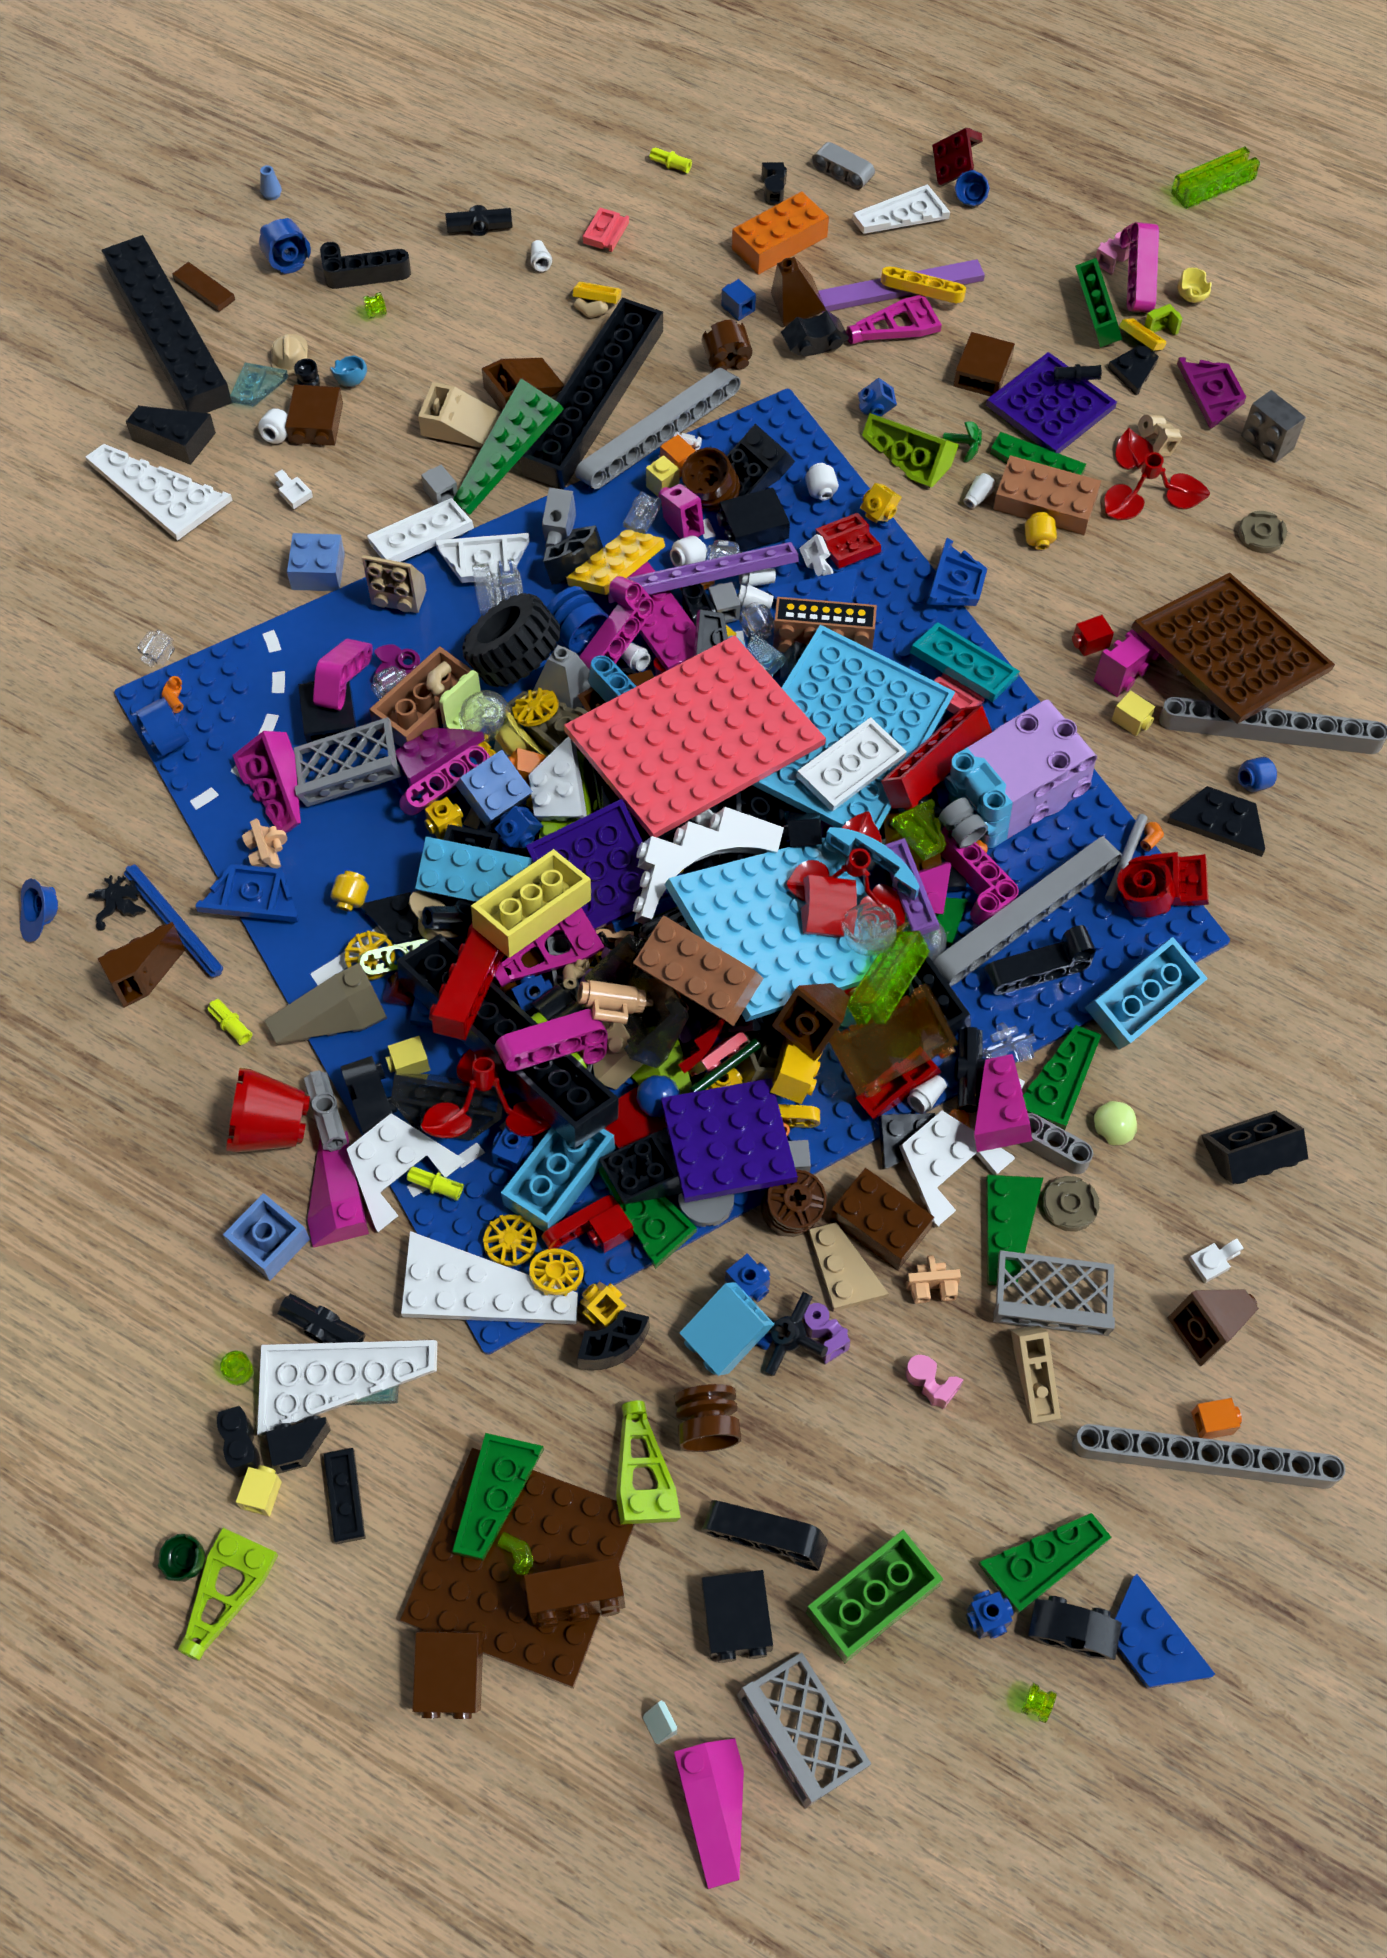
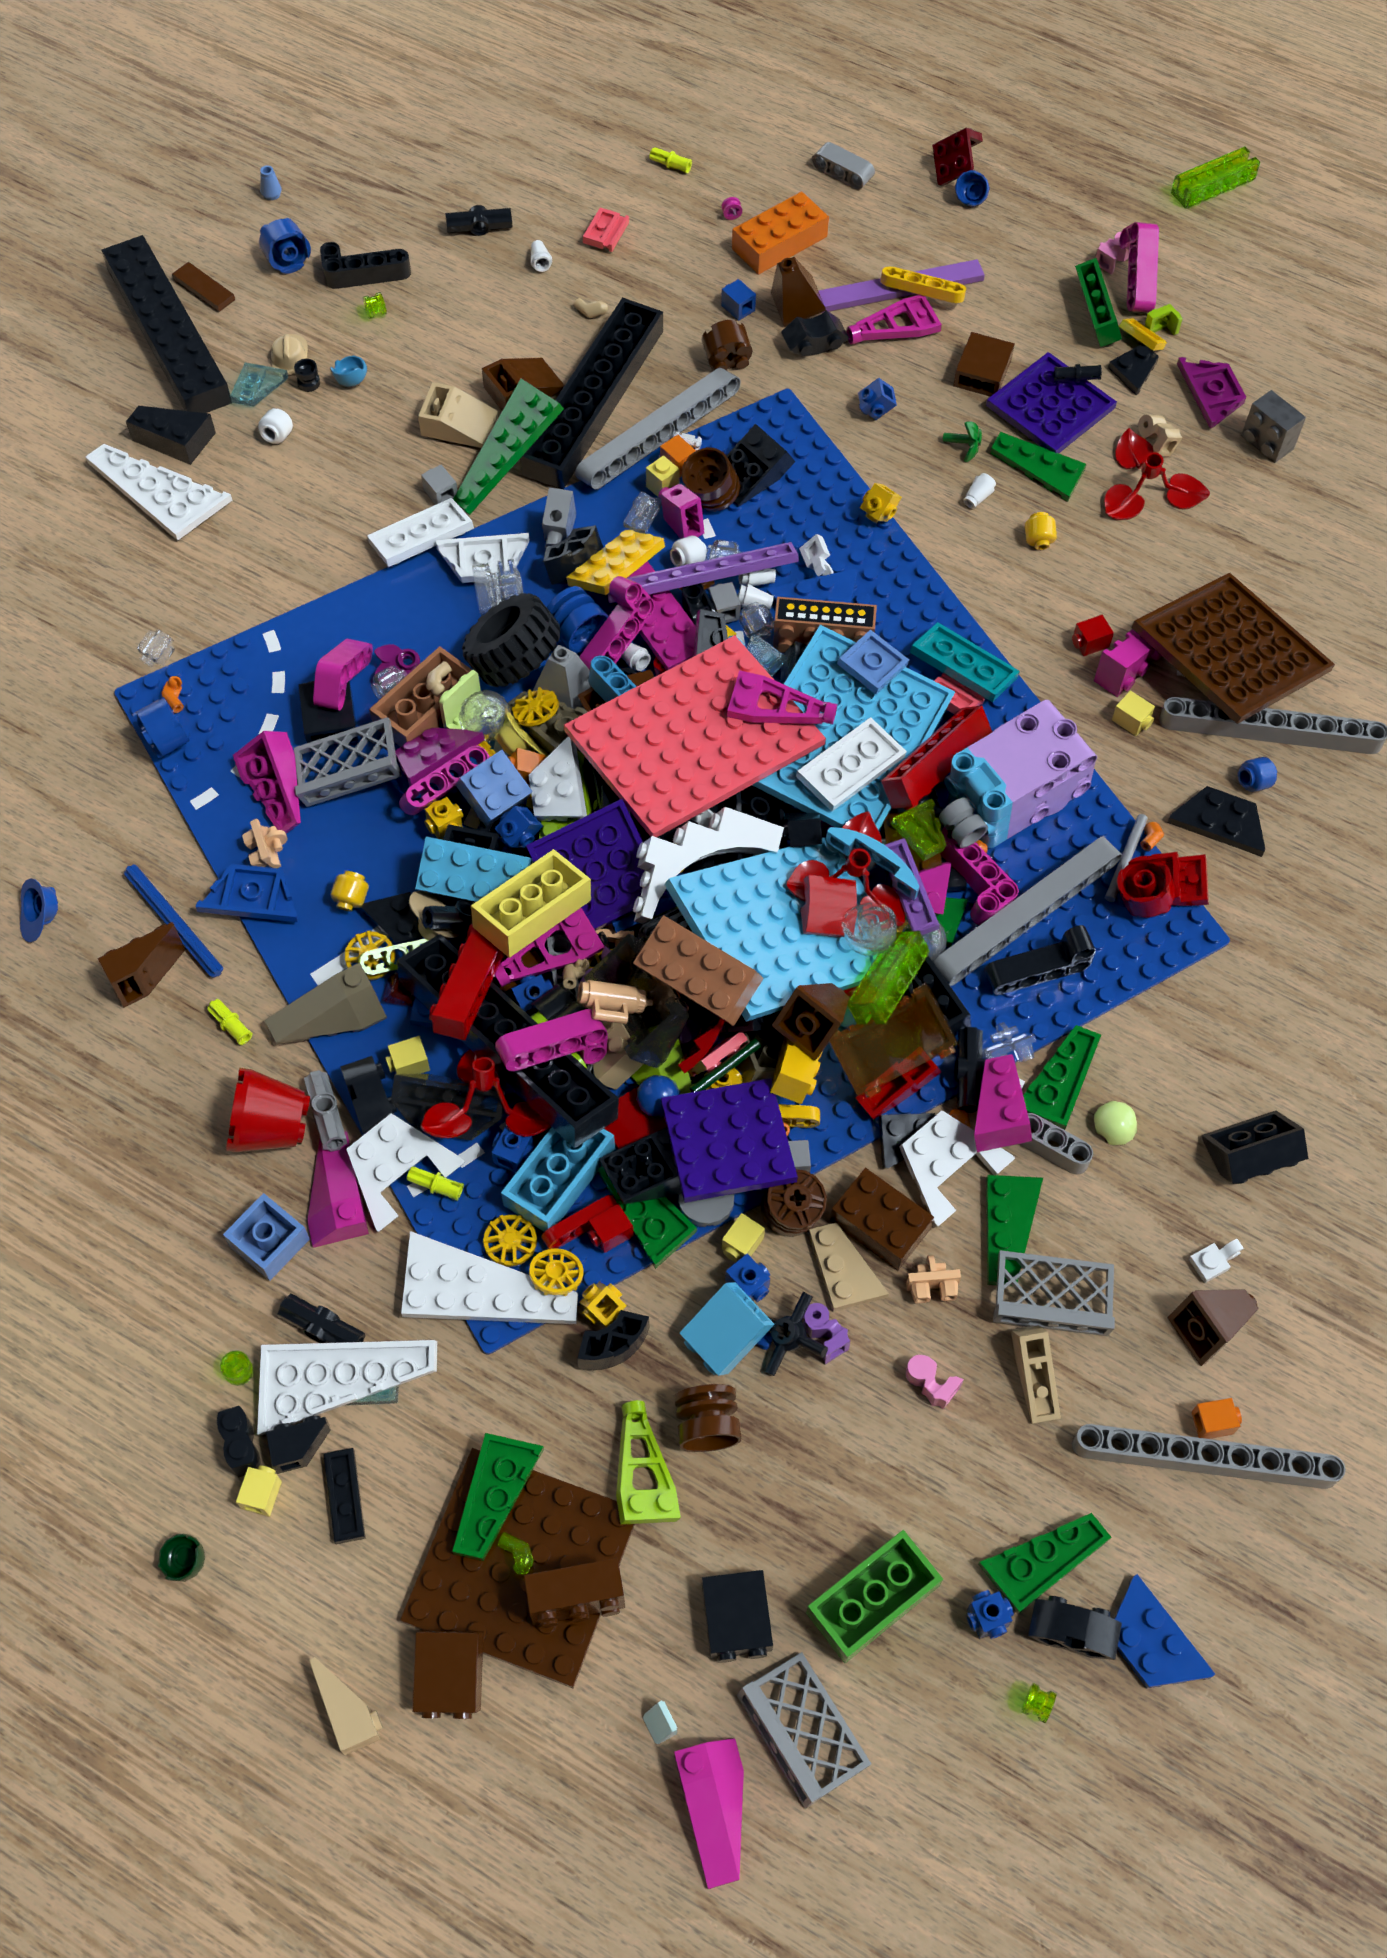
(114, 898): black piece -> none
(238, 1554): lime plate -> none
(292, 491): white plate -> none
(314, 415): reddish brown brick -> none
(316, 562): medium blue brick -> none
(349, 1716): none -> tan slope
(394, 584): tan slope -> none
(597, 292): yellow tile -> none
(735, 212): none -> dark pink bush
(742, 1238): none -> light yellow brick
(747, 694): none -> dark pink plate
(754, 519): black brick -> none
(767, 1532): black beam -> none
(774, 177): black leg -> none
(821, 481): white head -> none
(849, 540): red slope -> none
(873, 661): none -> medium blue plate
(903, 210): white wing -> none
(915, 452): lime wedge -> none
(925, 1095): white cone -> none
(957, 578): blue wing -> none
(1041, 488): nougat brick -> none
(1070, 1203): dark tan tile -> none
(1146, 993): medium azure brick -> none
(1193, 285): light yellow hair -> none
(1262, 532): dark tan tile -> none

